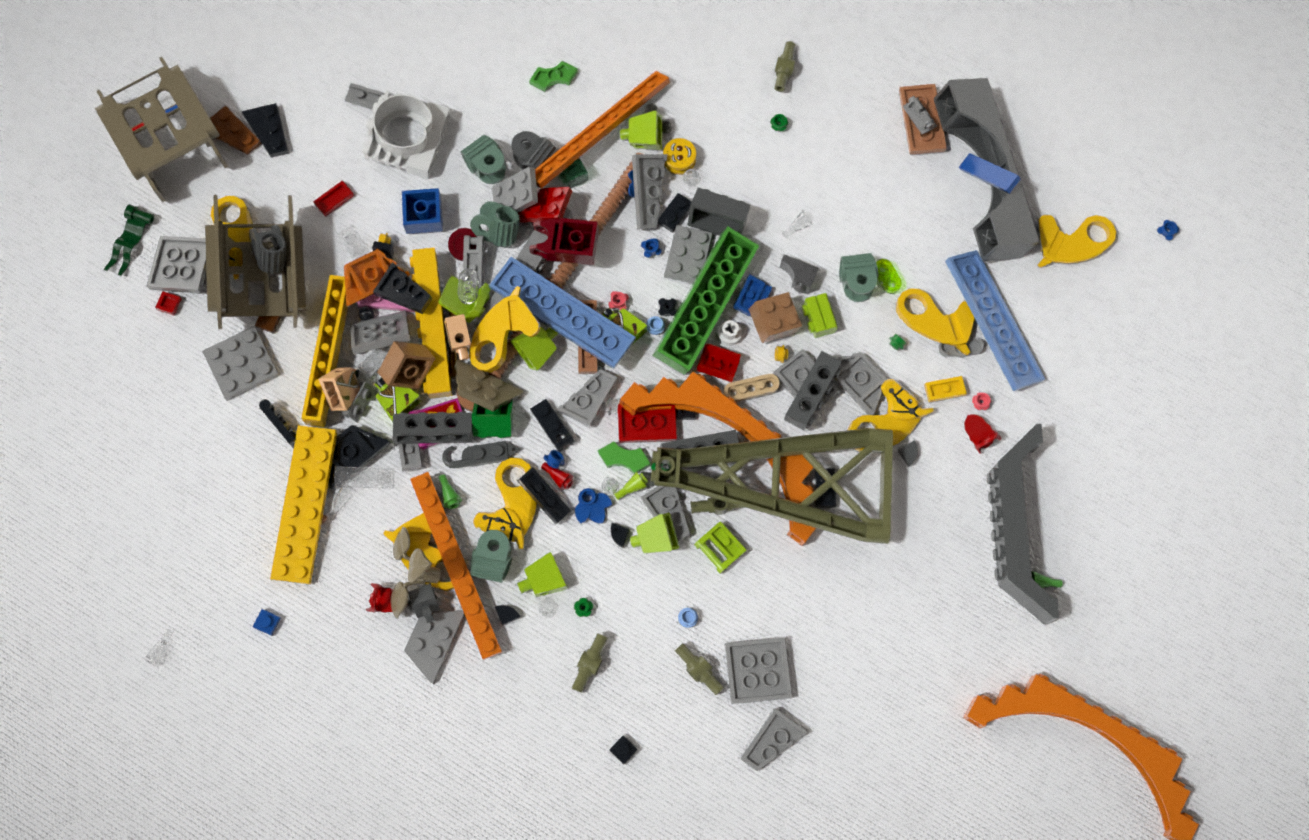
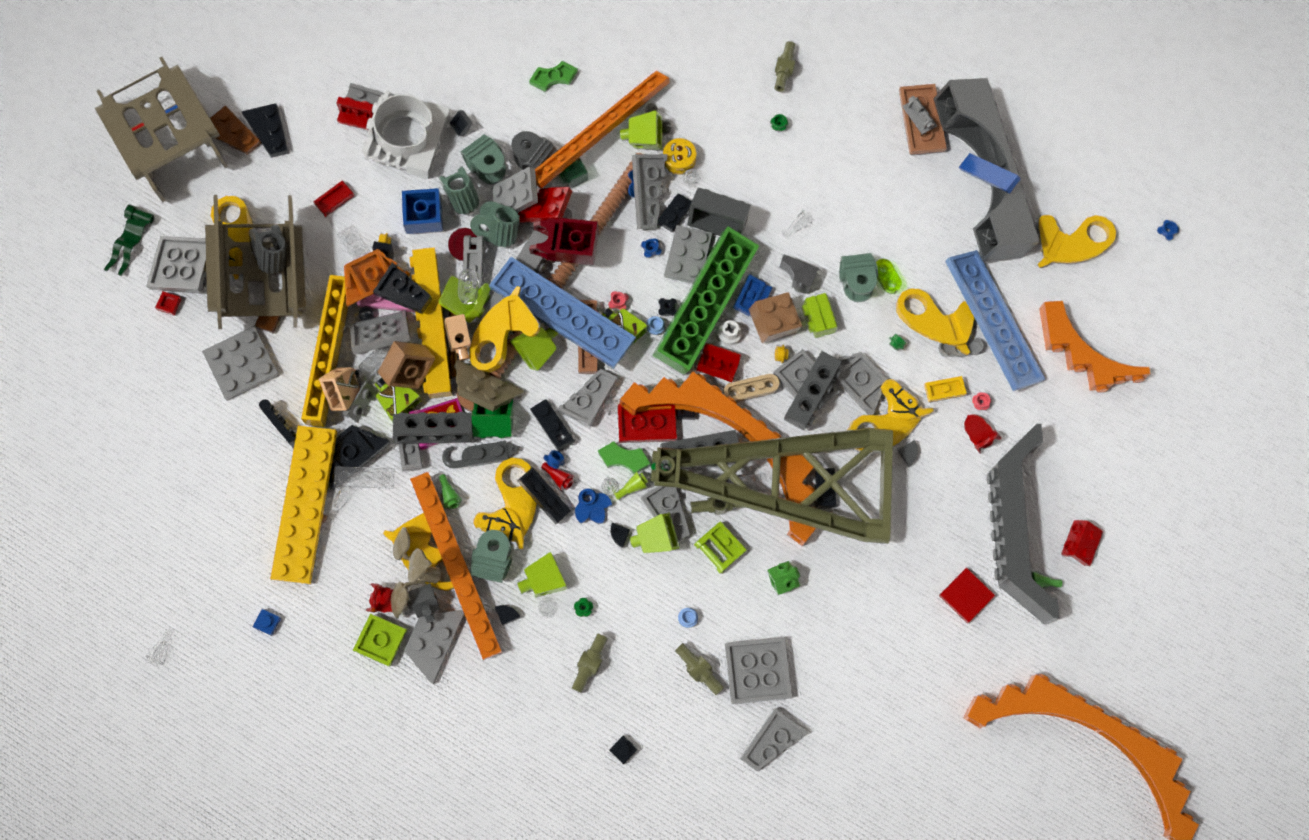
(354, 112): none -> red bracket
(380, 640): none -> lime plate
(461, 123): none -> black plate
(462, 200): none -> sand green piece
(750, 480): none -> clear cone
(784, 577): none -> bright green brick
(966, 595): none -> red tile
(1082, 541): none -> red bracket
(1101, 371): none -> orange arch

